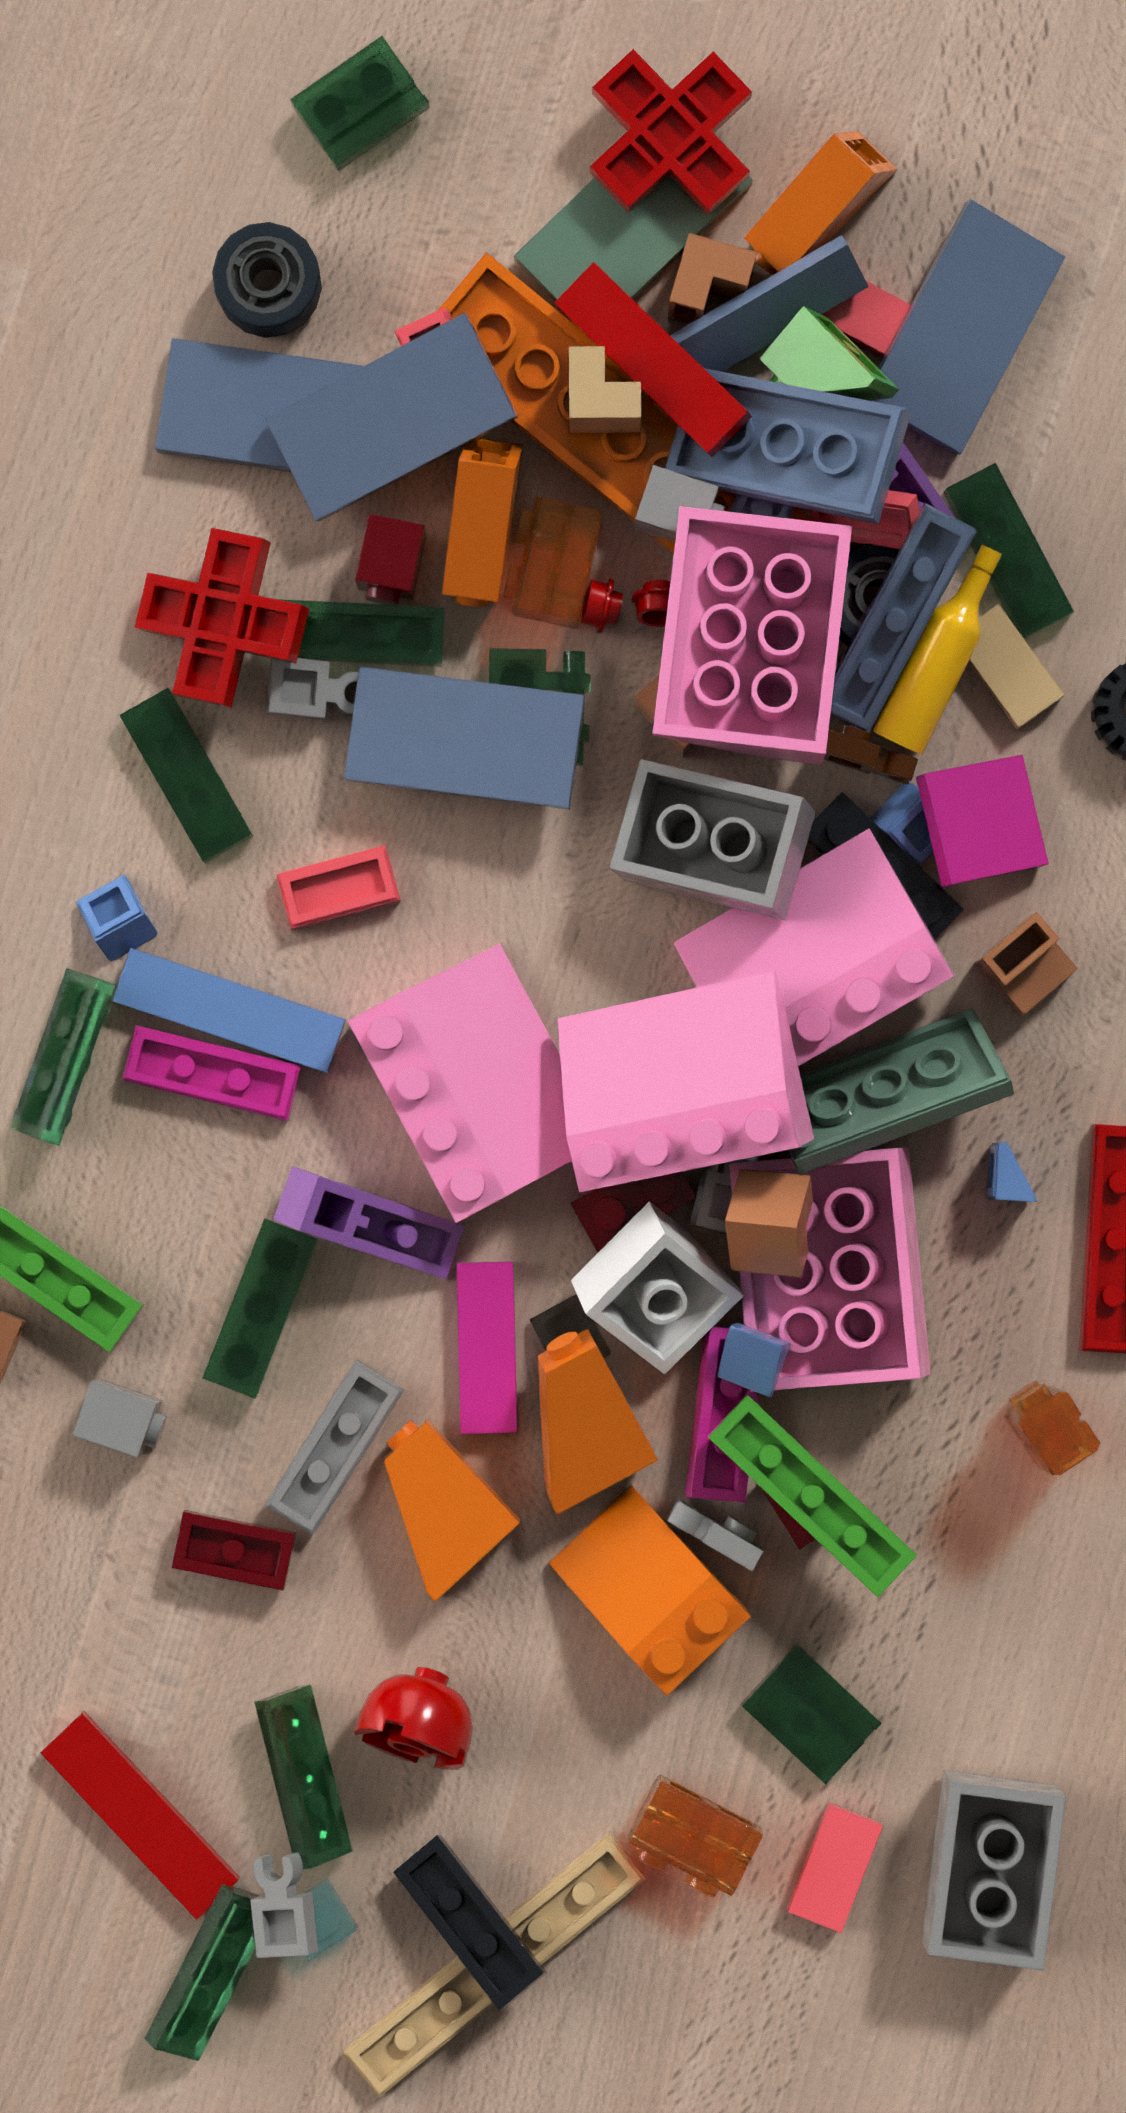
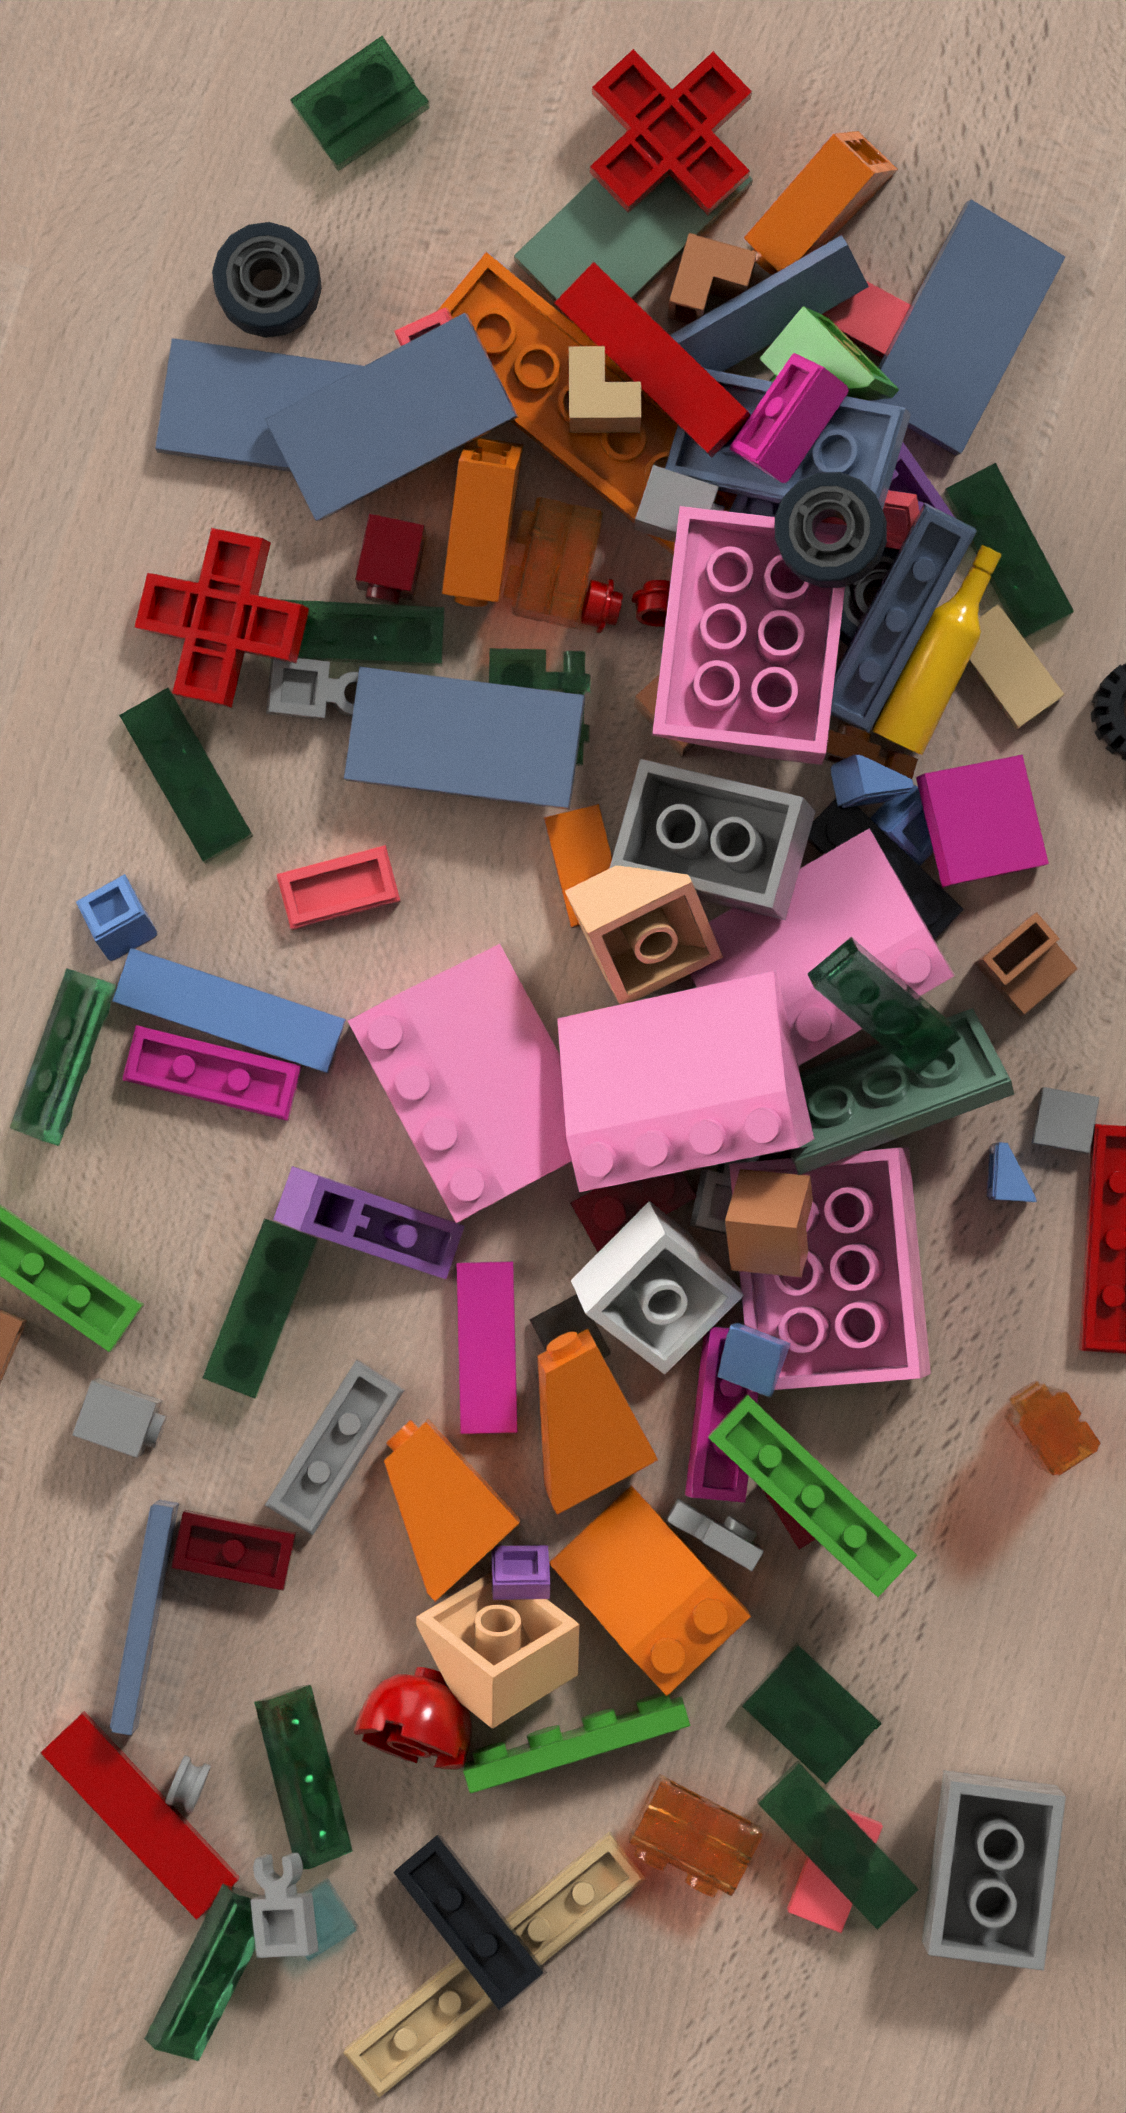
(144, 1617): none -> sand blue tile
(188, 1784): none -> light grey bush
(500, 1651): none -> light nougat slope
(520, 1572): none -> medium lavender tile
(551, 1748): none -> bright green plate
(578, 848): none -> orange tile
(643, 928): none -> light nougat slope
(789, 418): none -> dark pink slope
(824, 497): none -> wheel
(837, 1844): none -> clear green plate
(866, 782): none -> medium blue slope
(883, 1005): none -> clear green plate
(1065, 1120): none -> light grey tile

